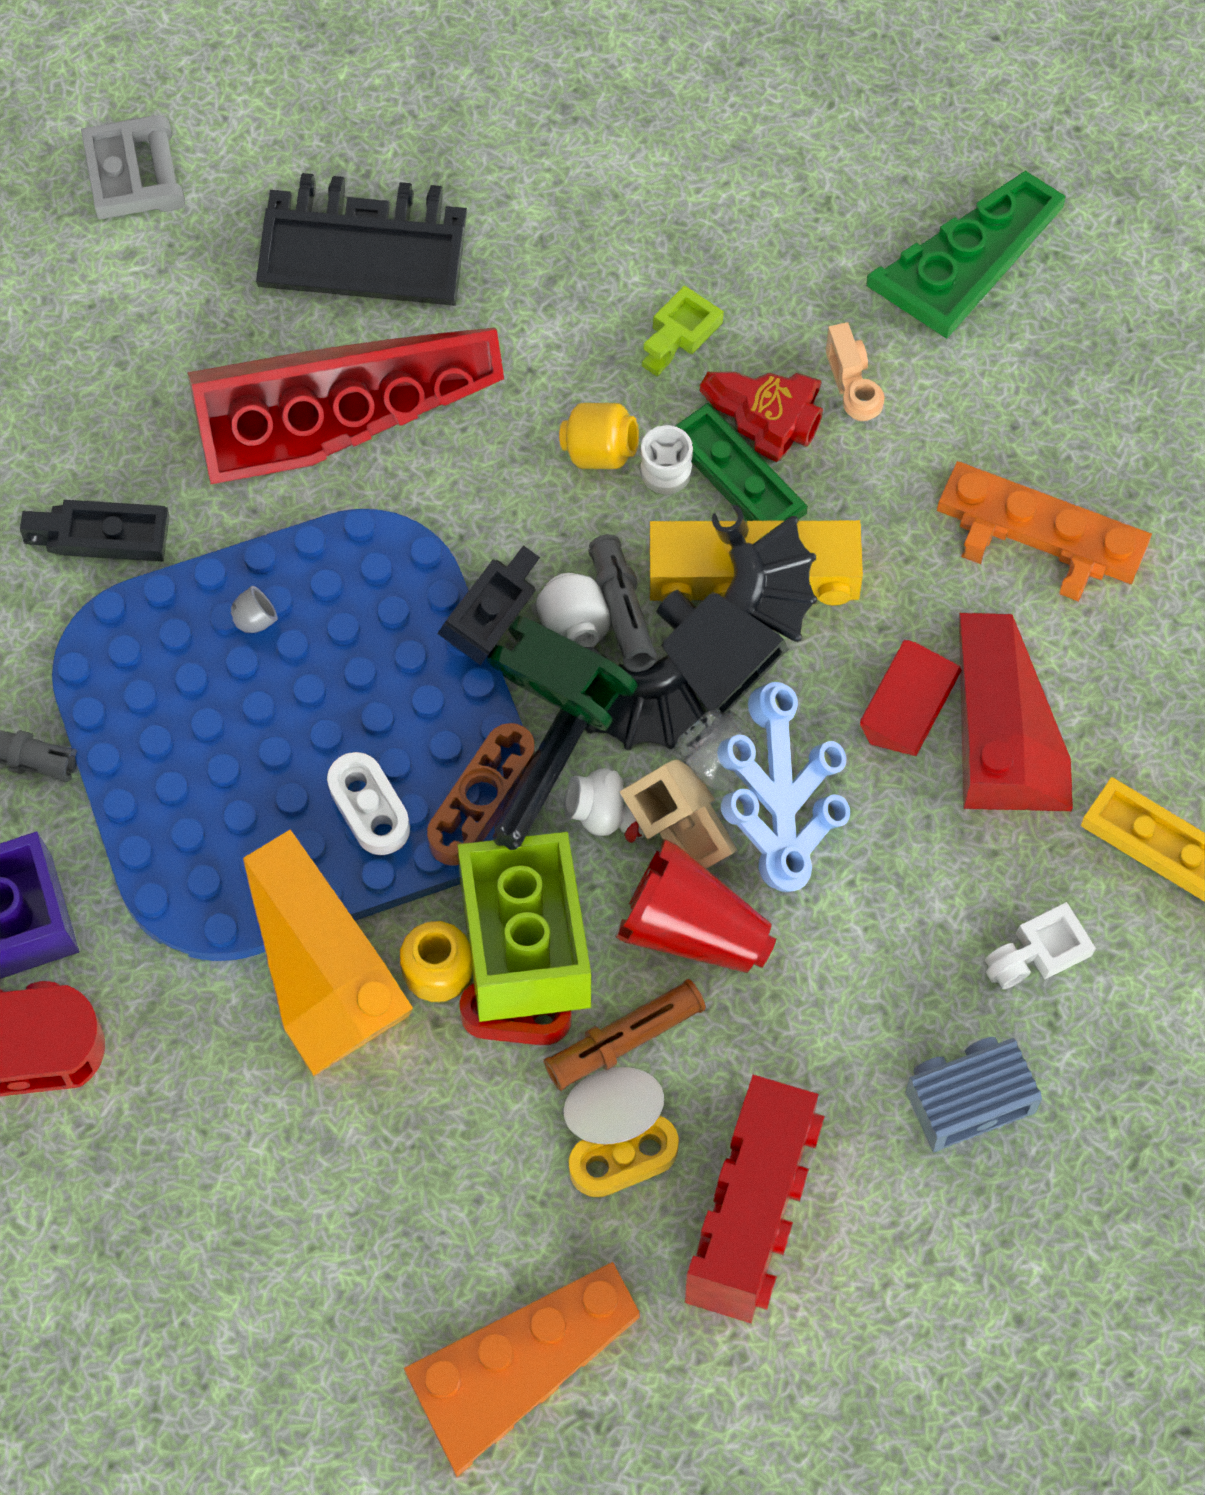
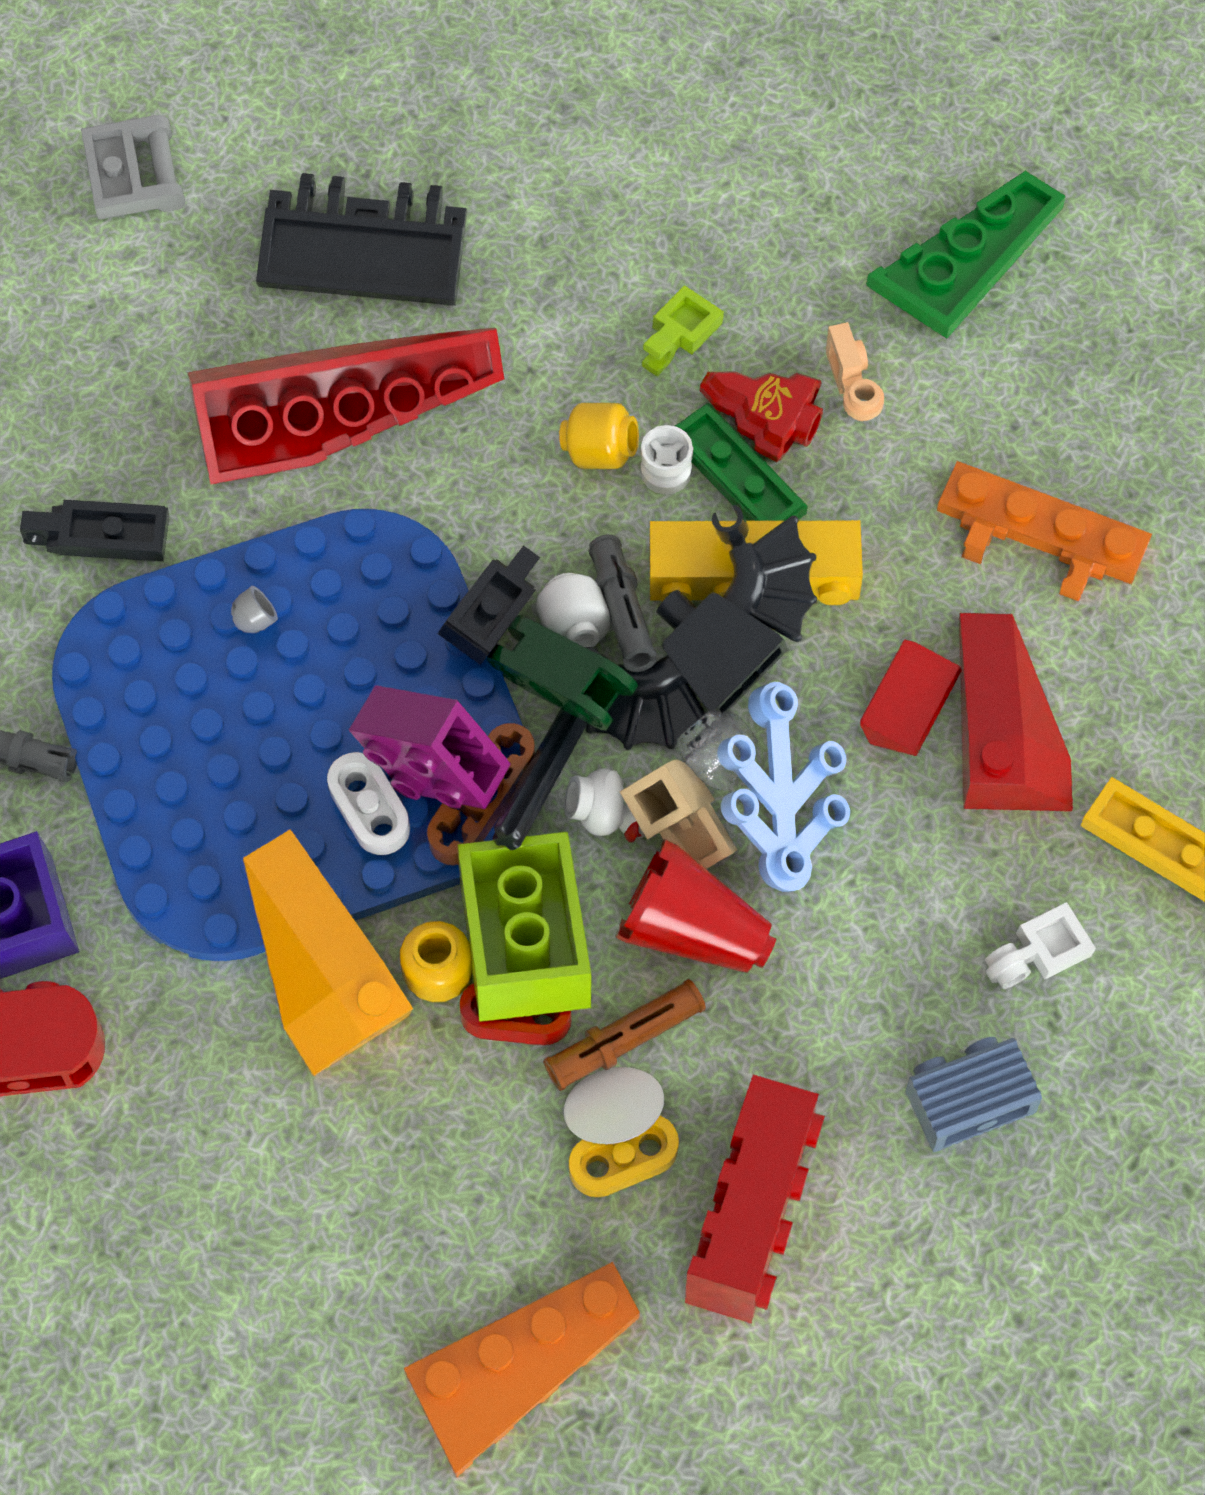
(429, 747): none -> magenta brick

